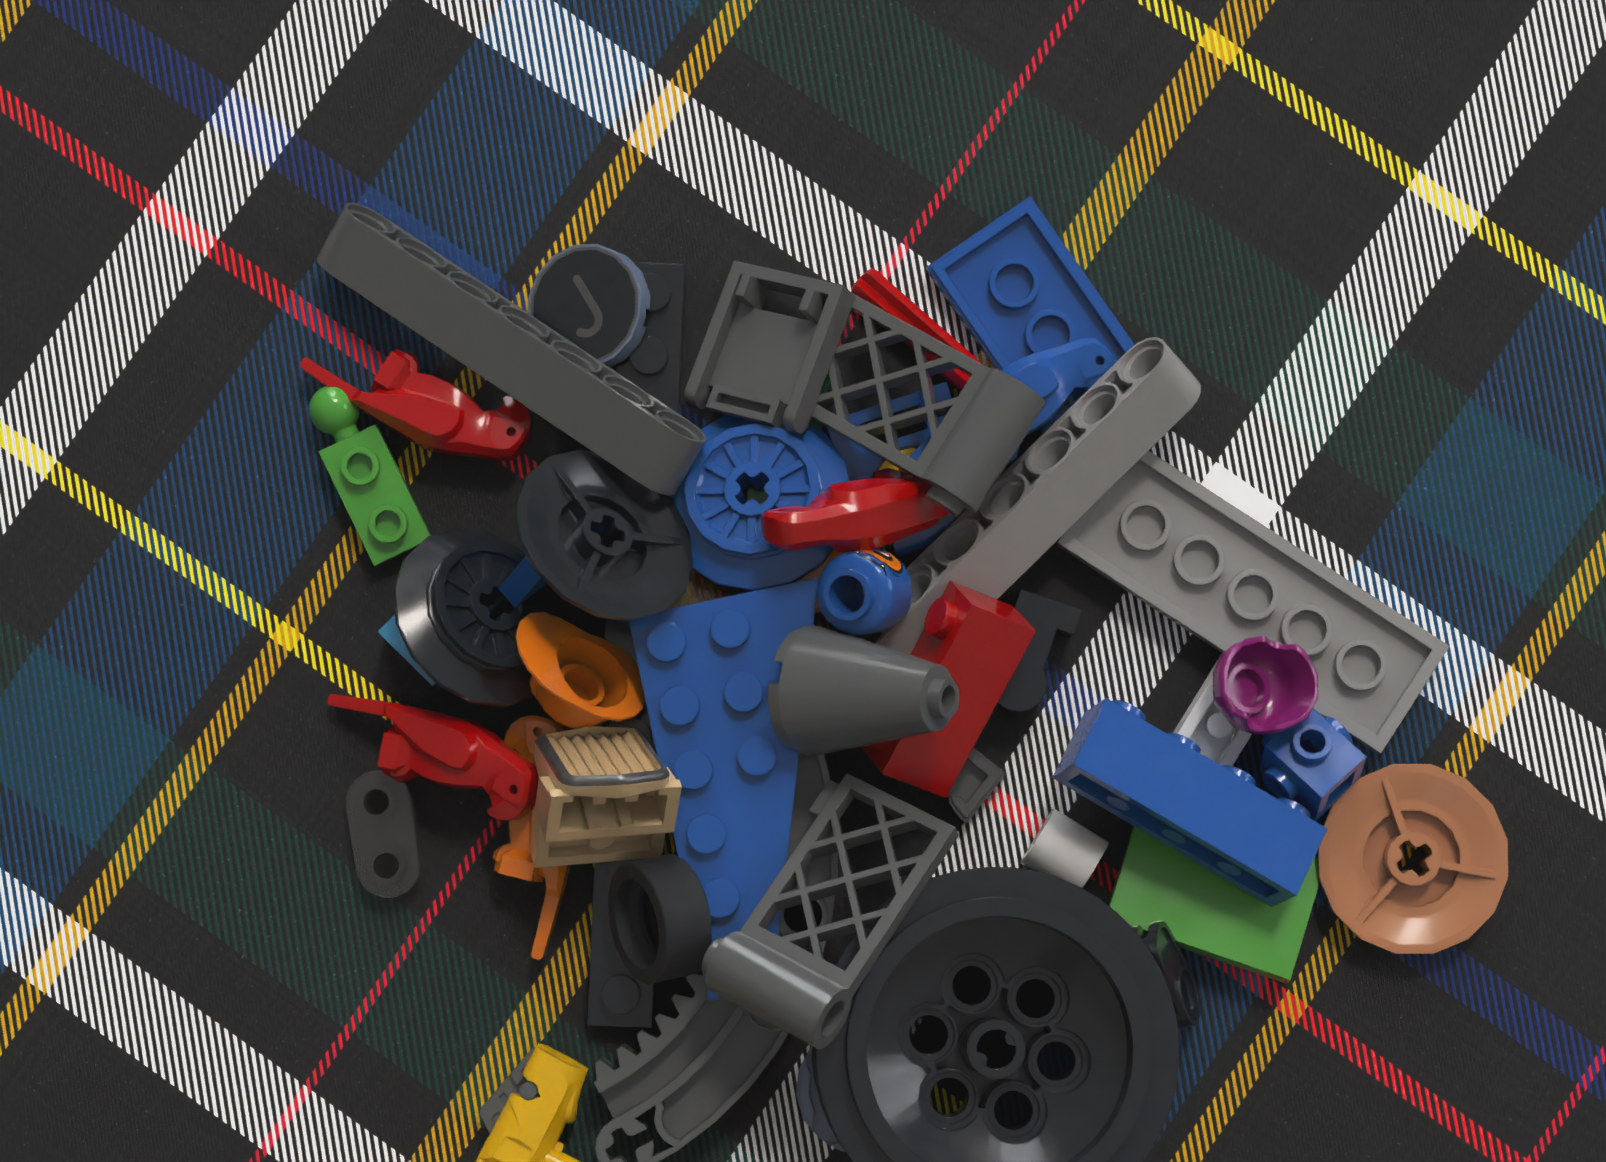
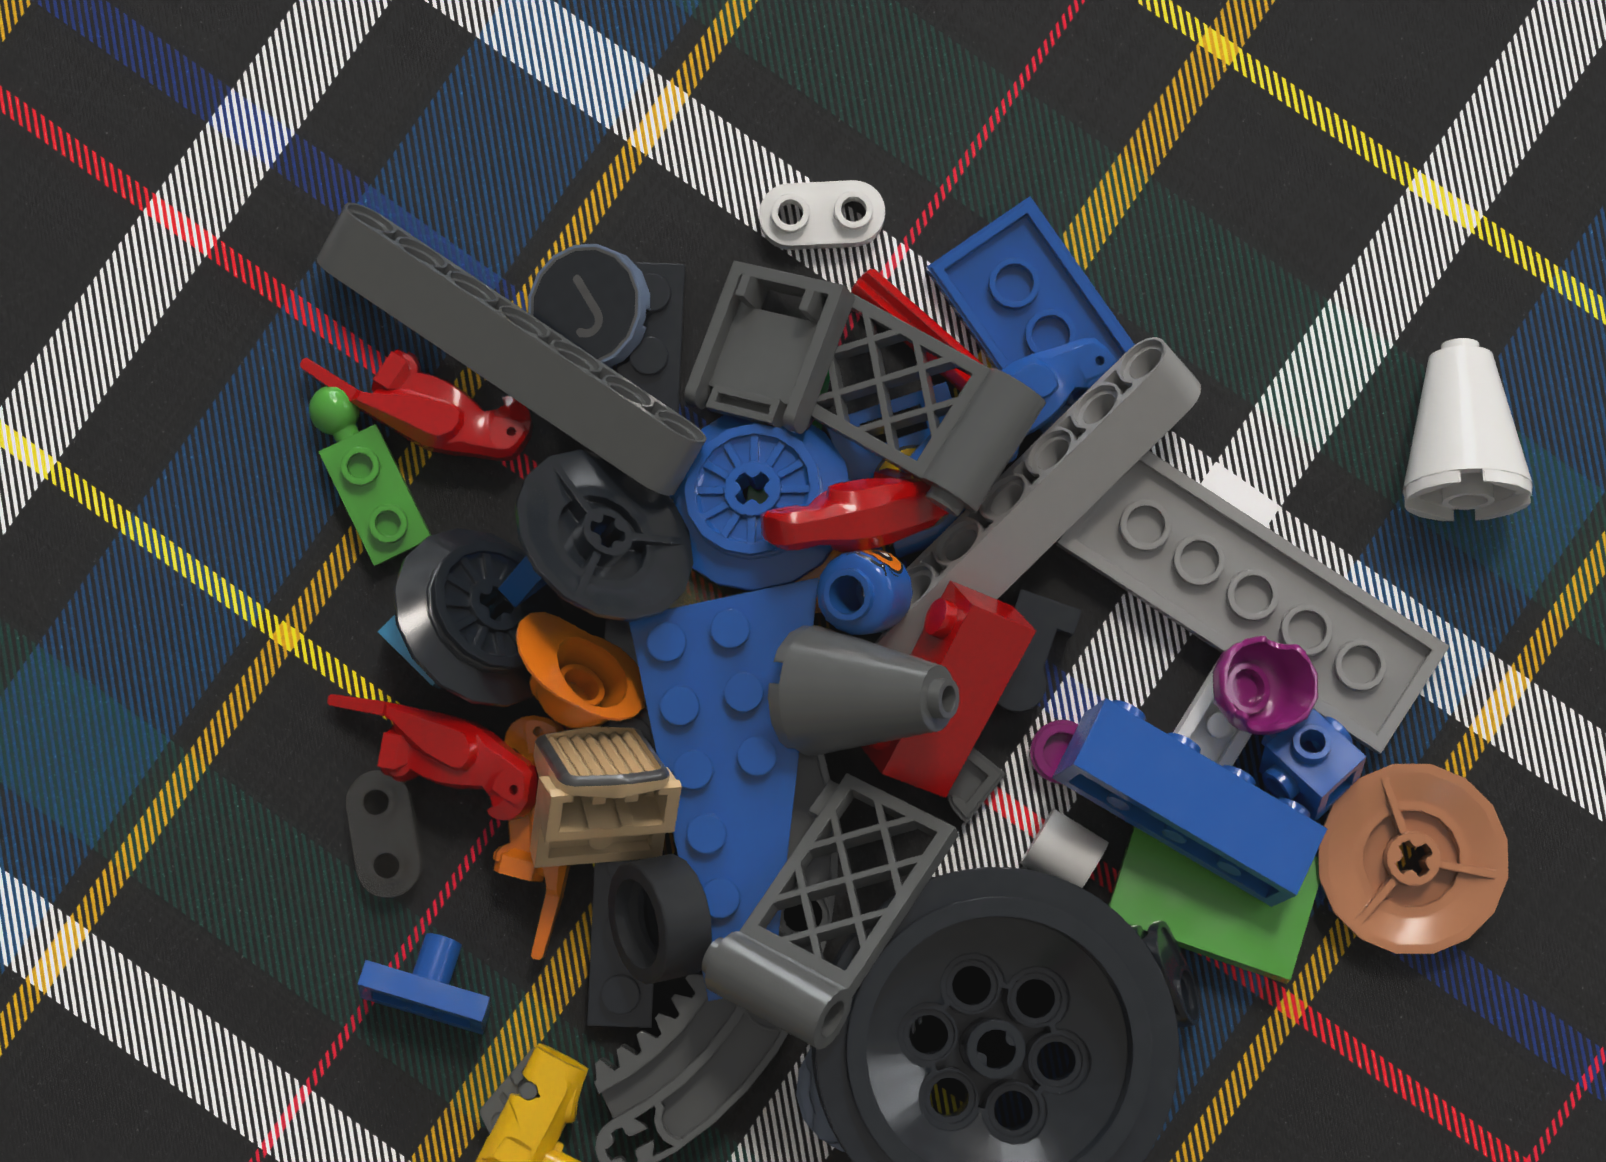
(427, 988): none -> blue tile
(822, 217): none -> white plate
(1049, 747): none -> magenta tile
(1465, 440): none -> white cone

